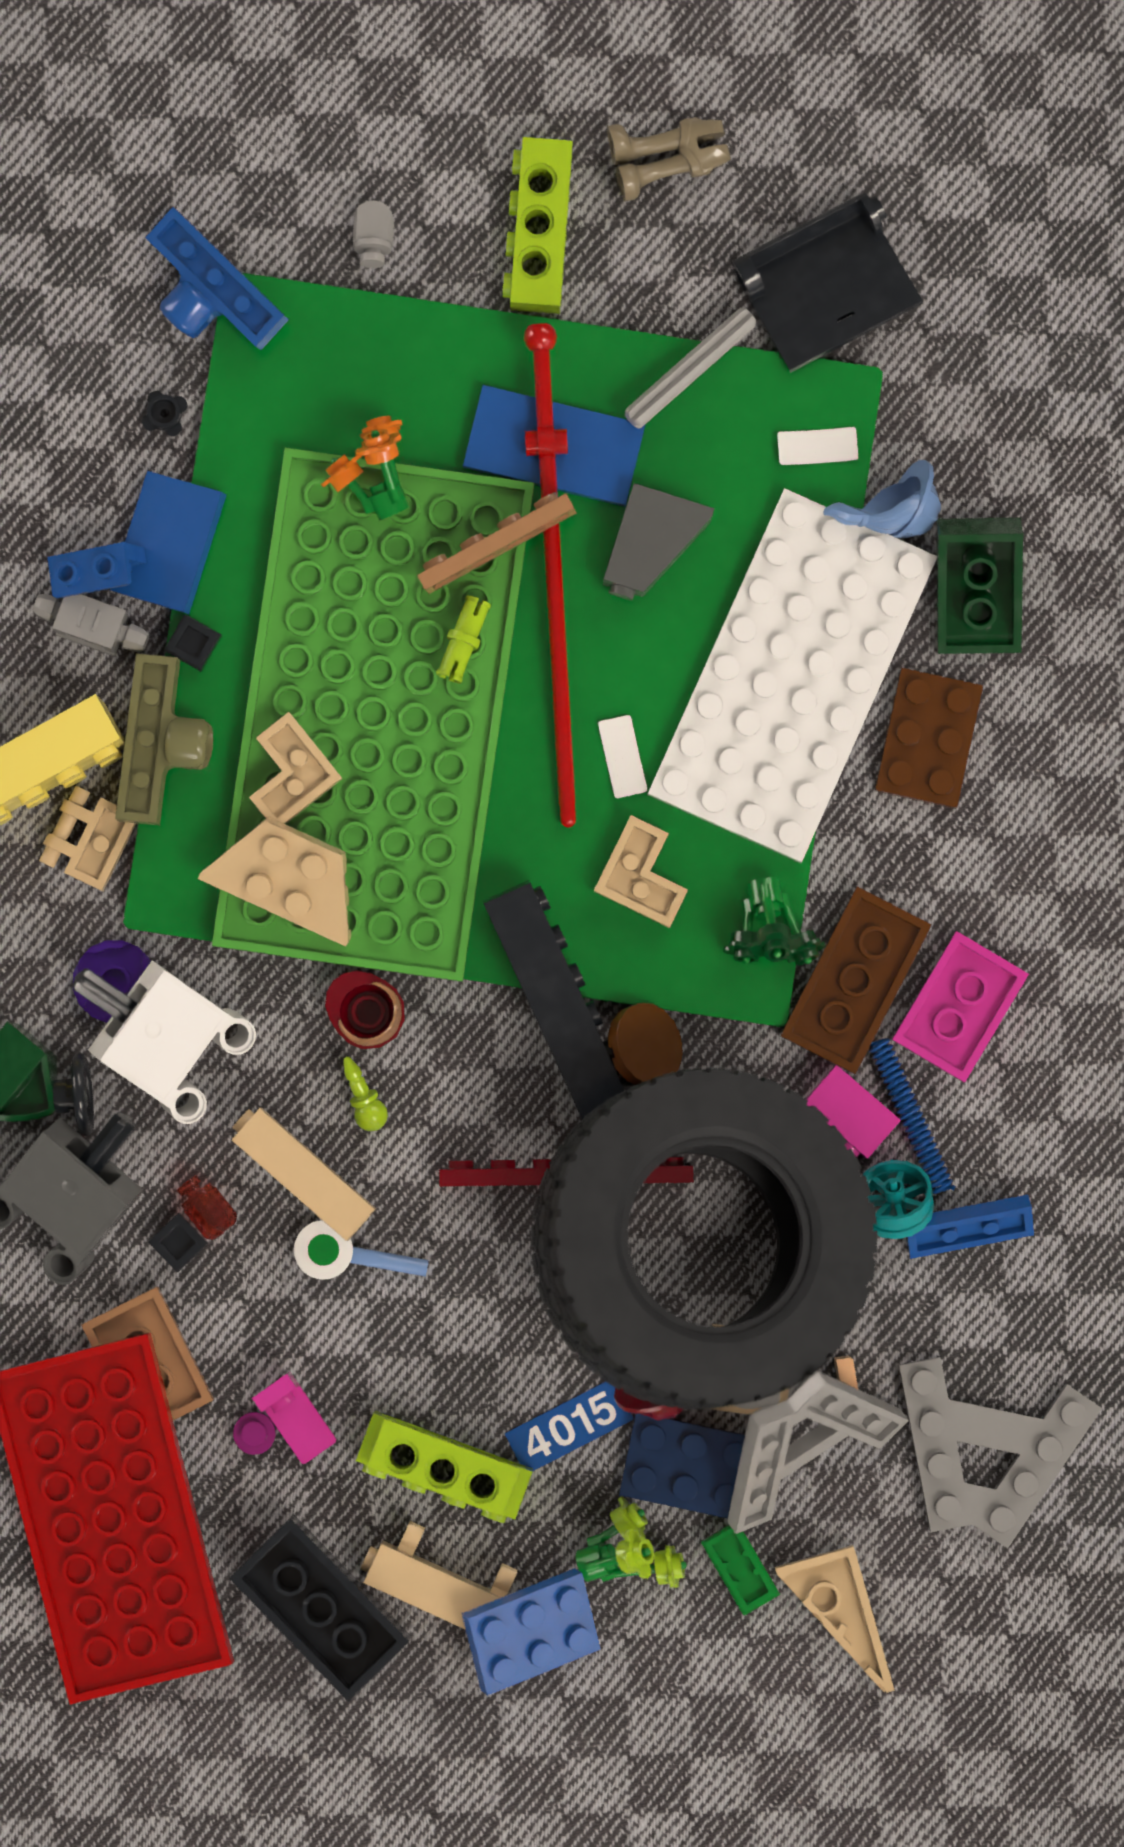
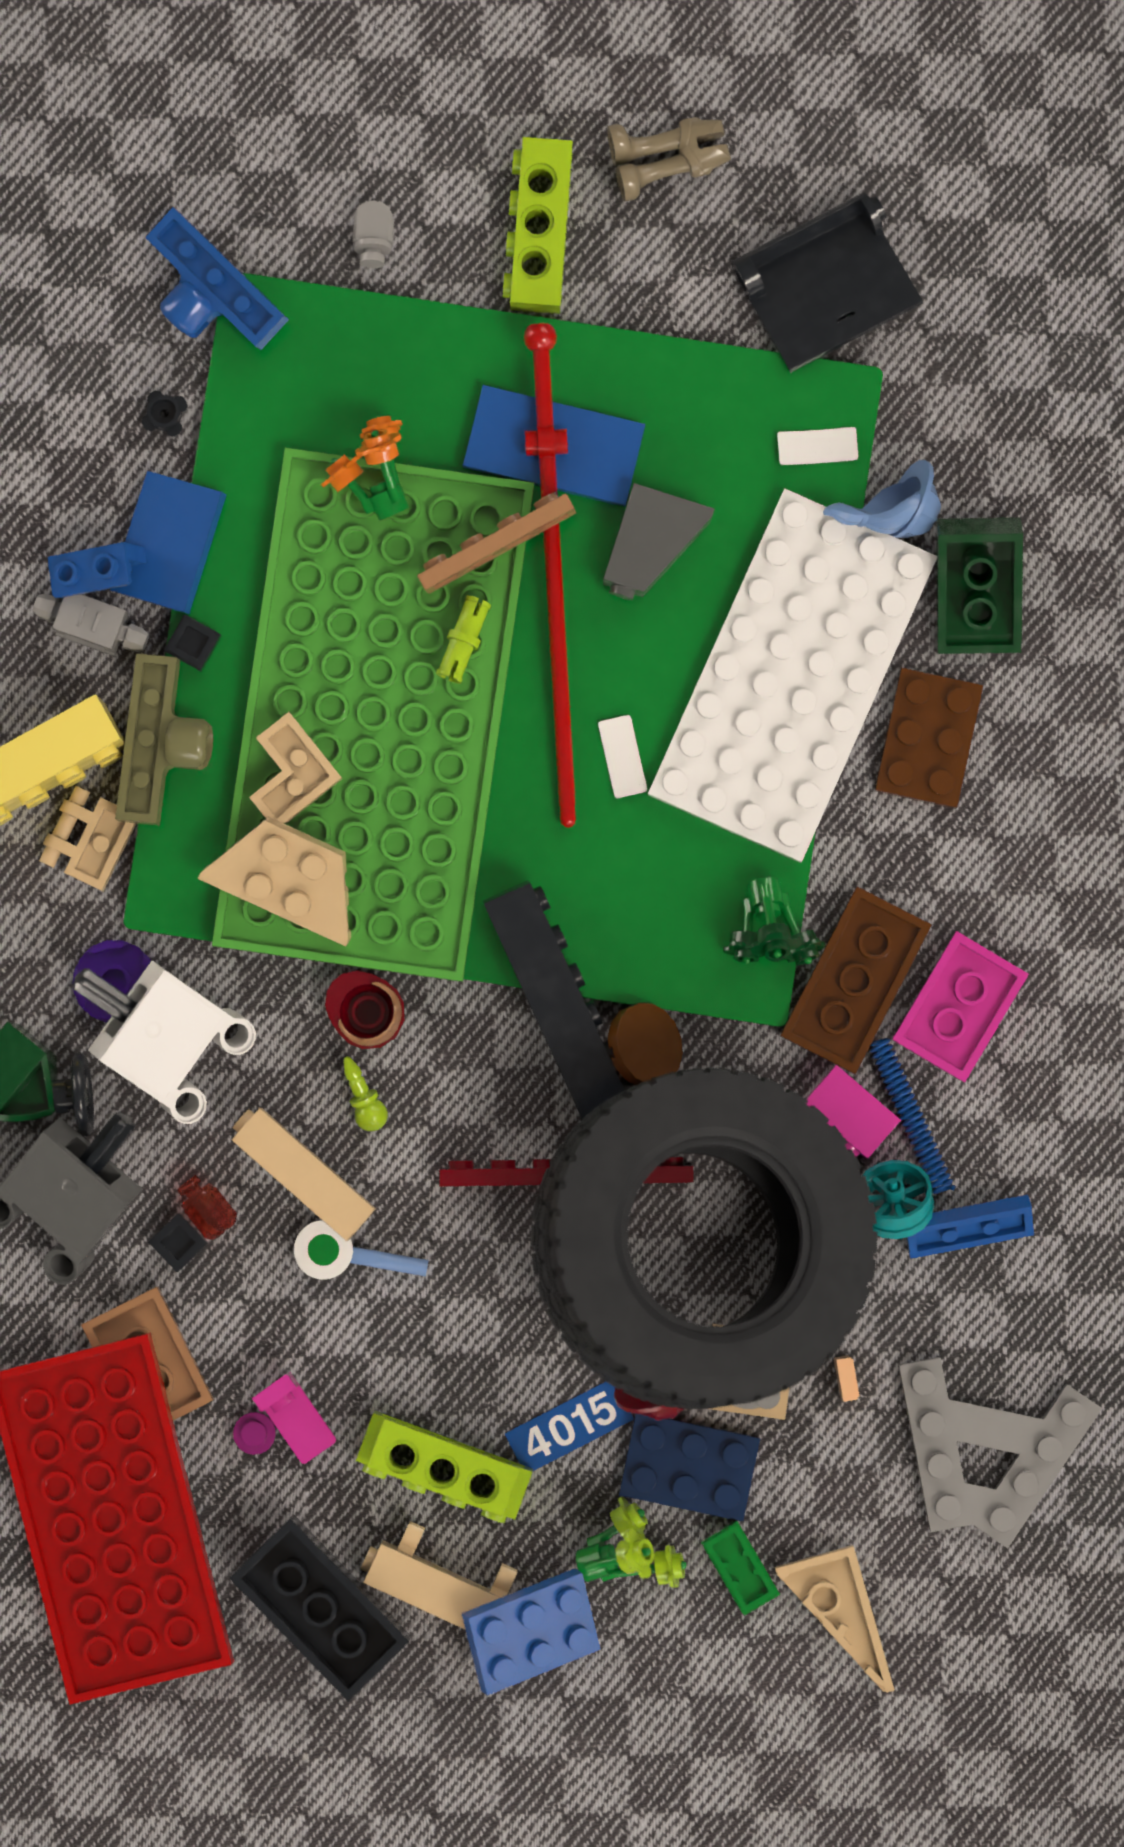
(629, 875): tan plate -> none
(690, 367): light grey axle -> none
(766, 1451): light grey plate -> none

